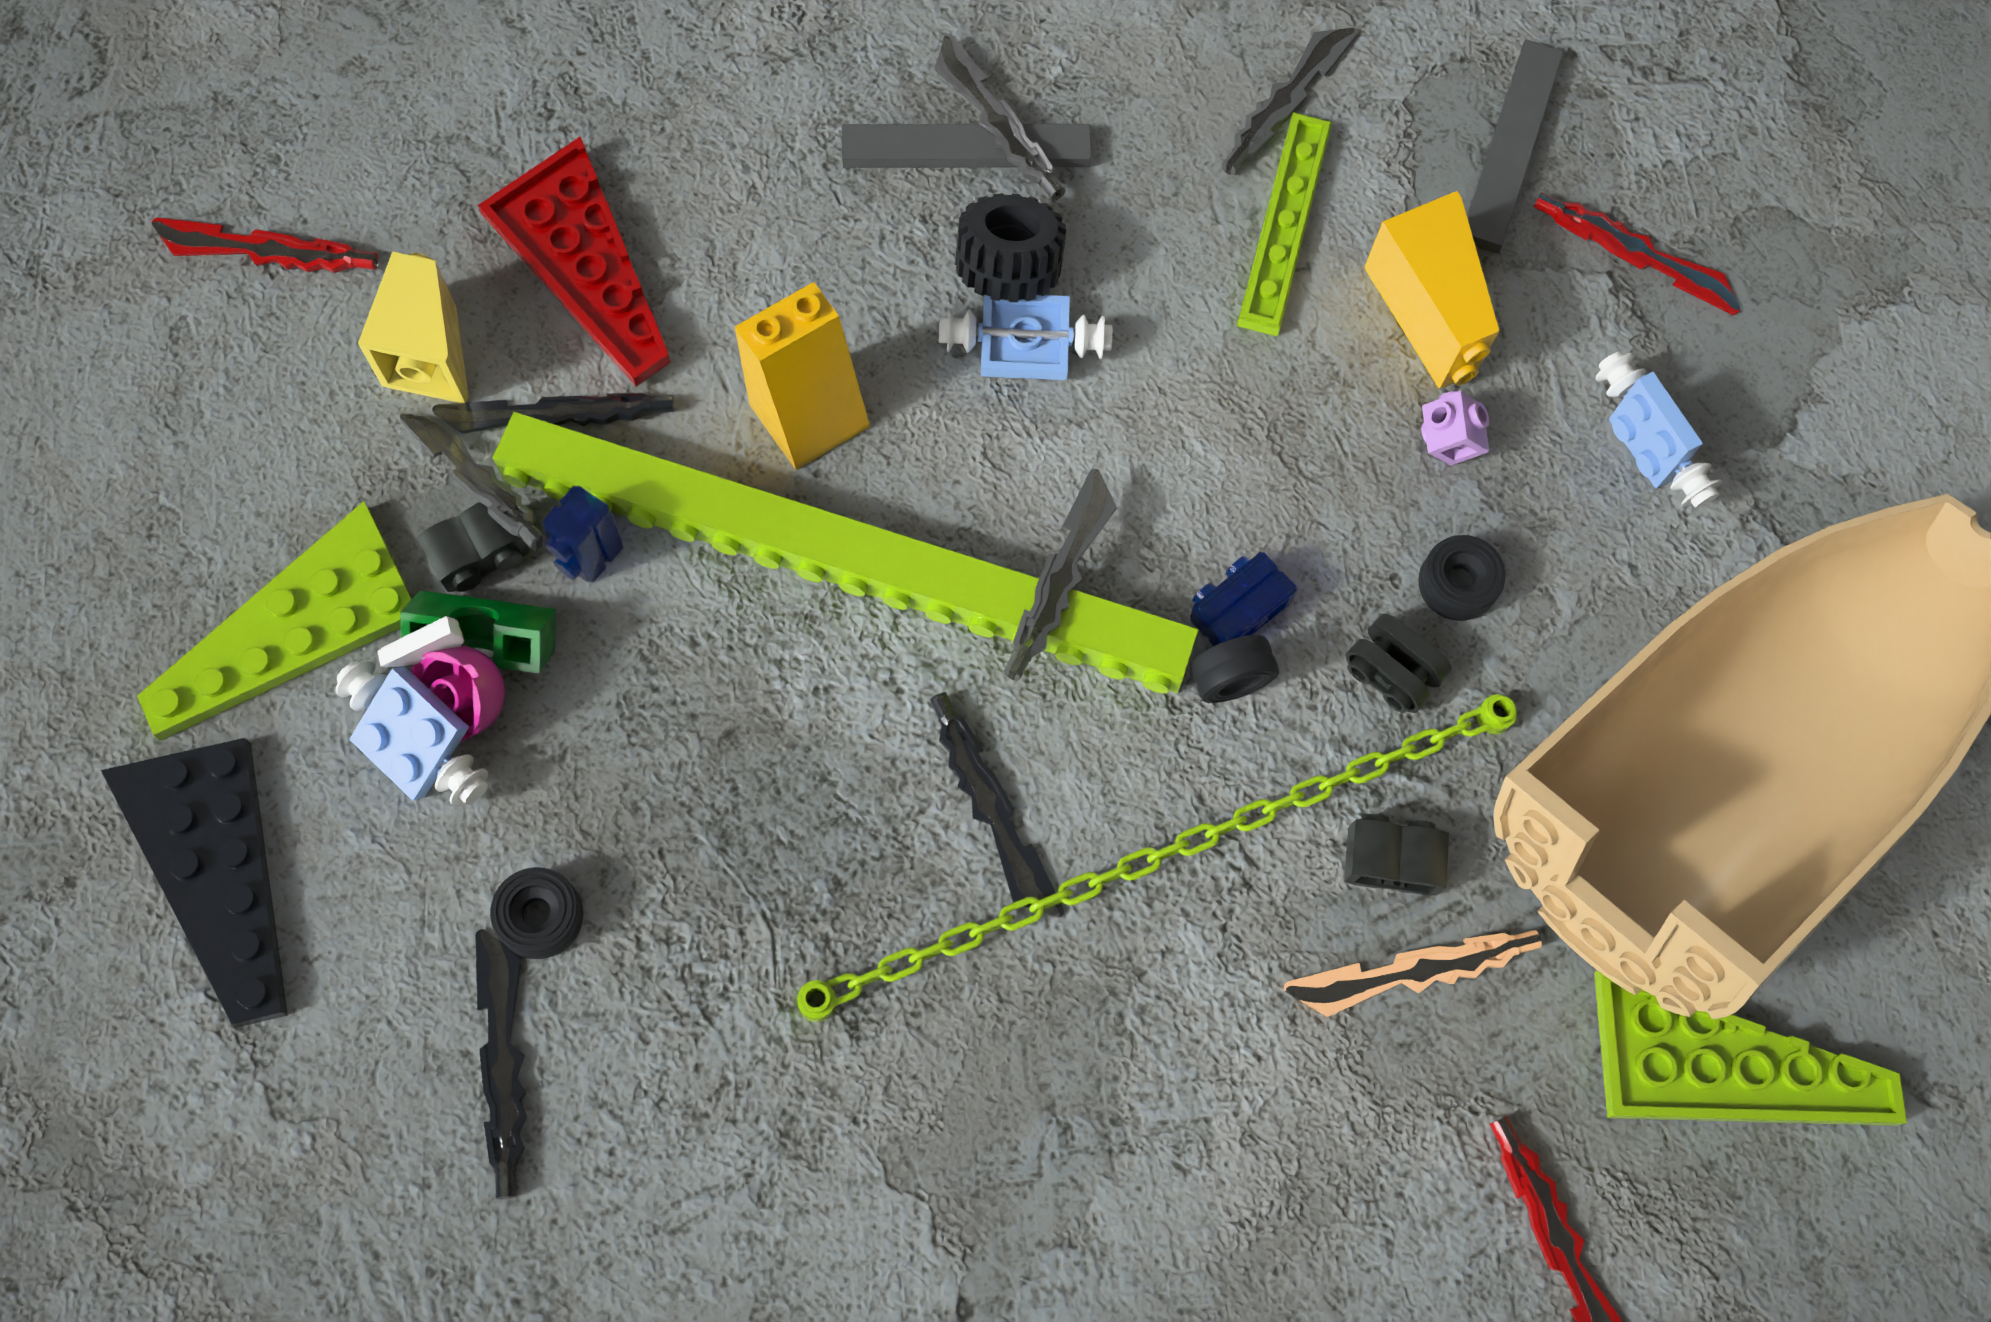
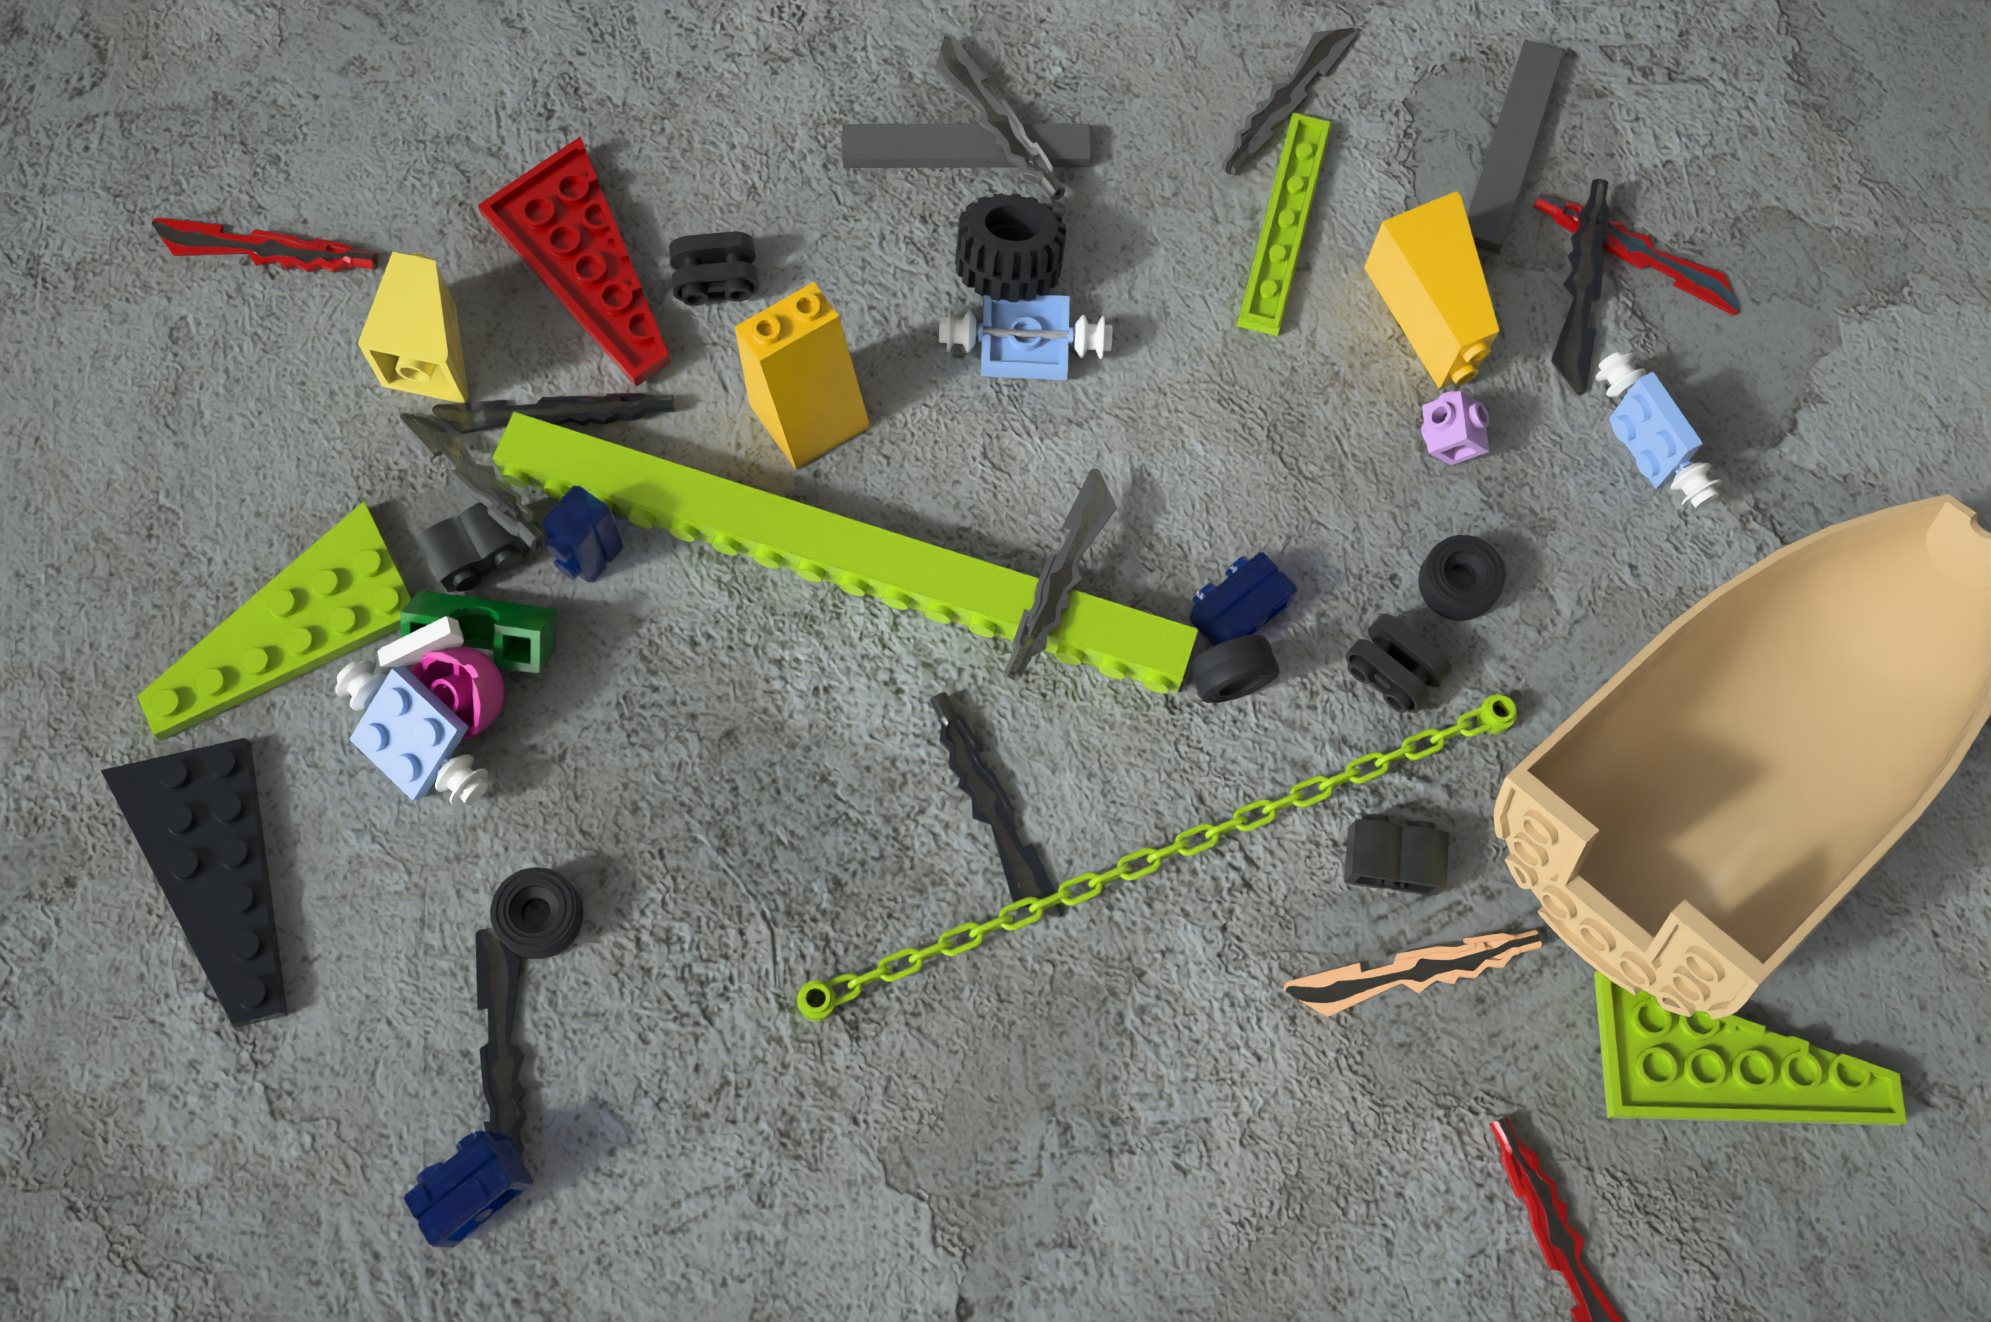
(467, 1188): none -> clear blue brick
(713, 267): none -> pearl dark grey brick
(1576, 341): none -> black sword

